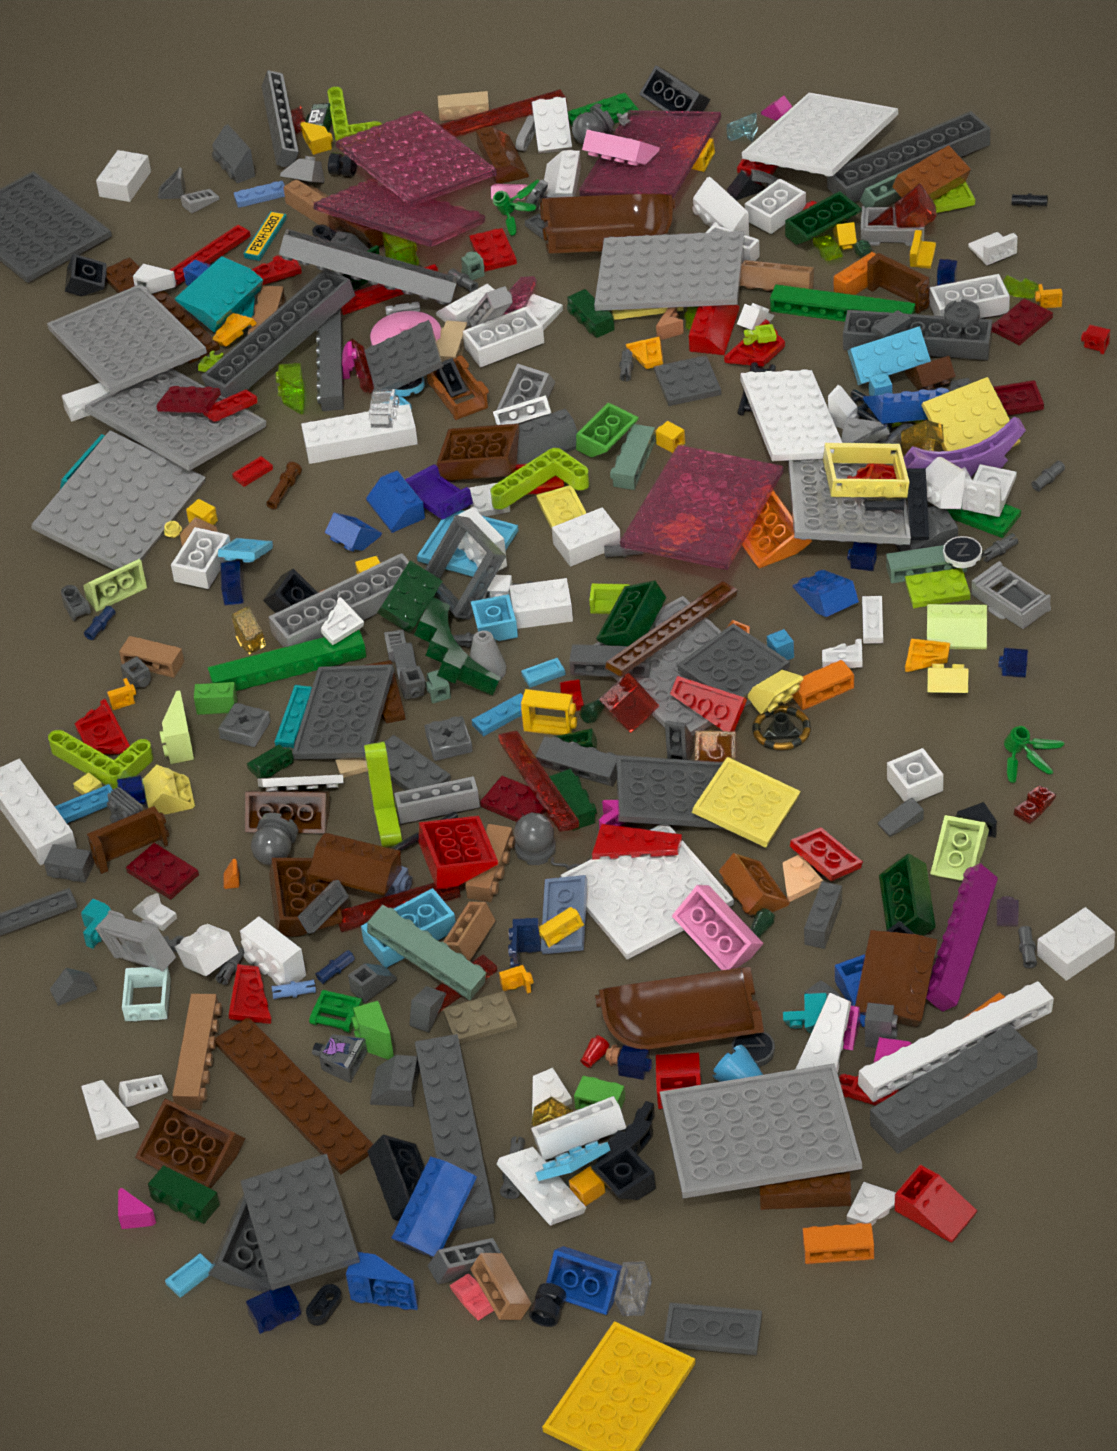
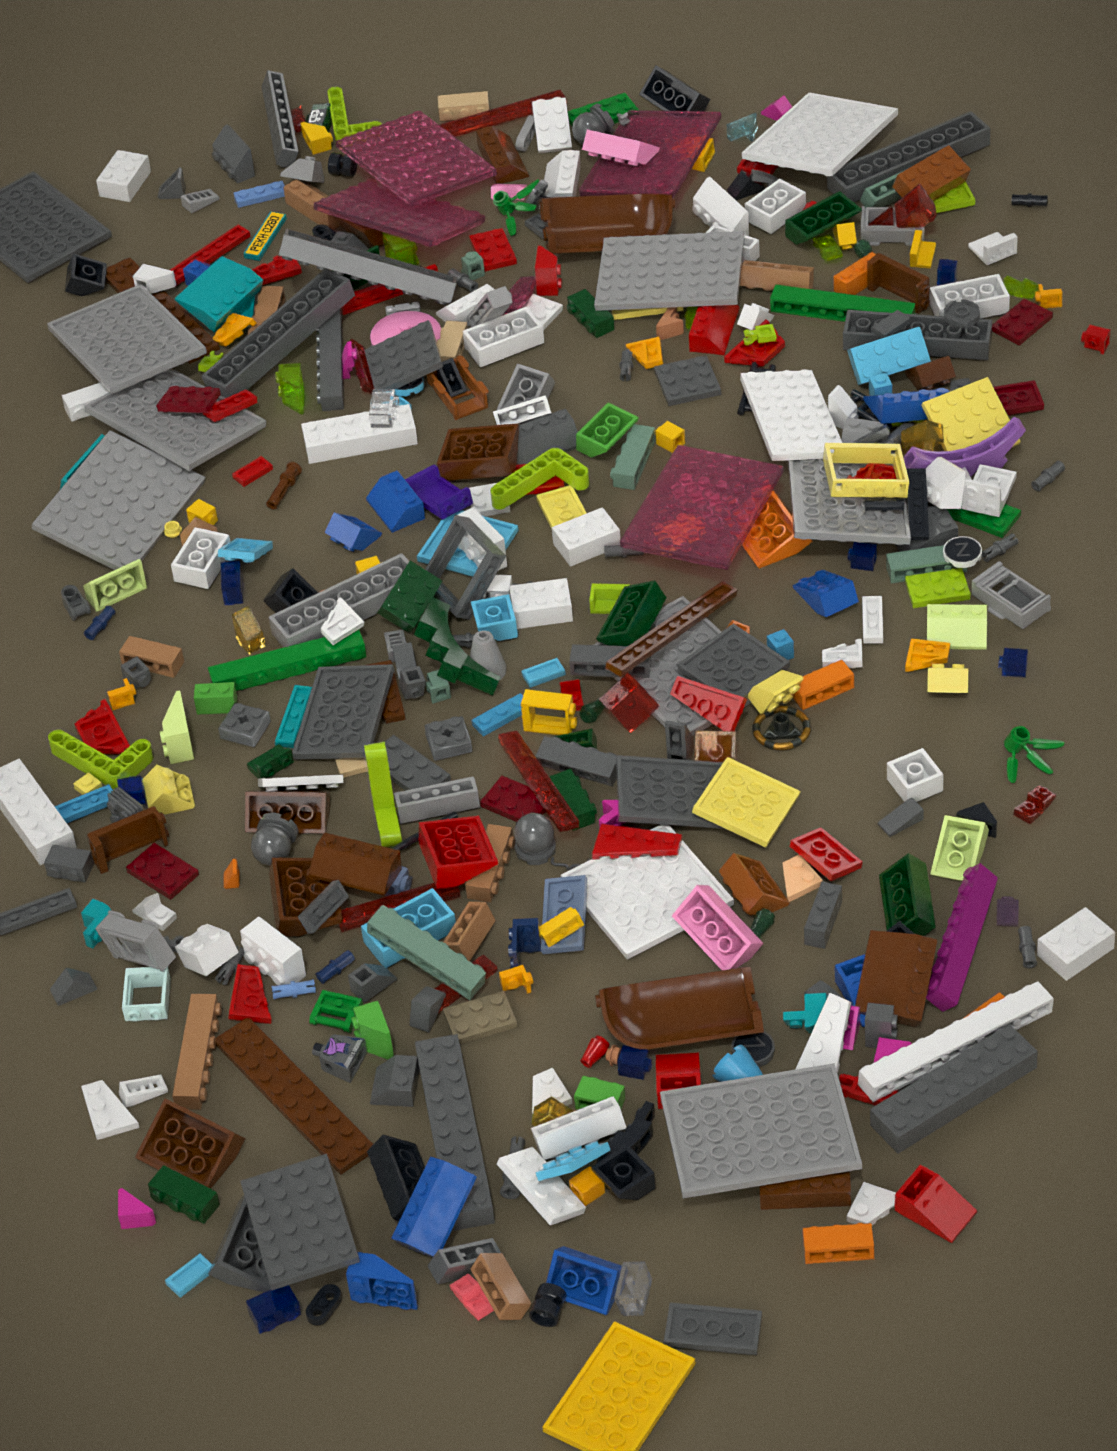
(547, 273): none -> red slope

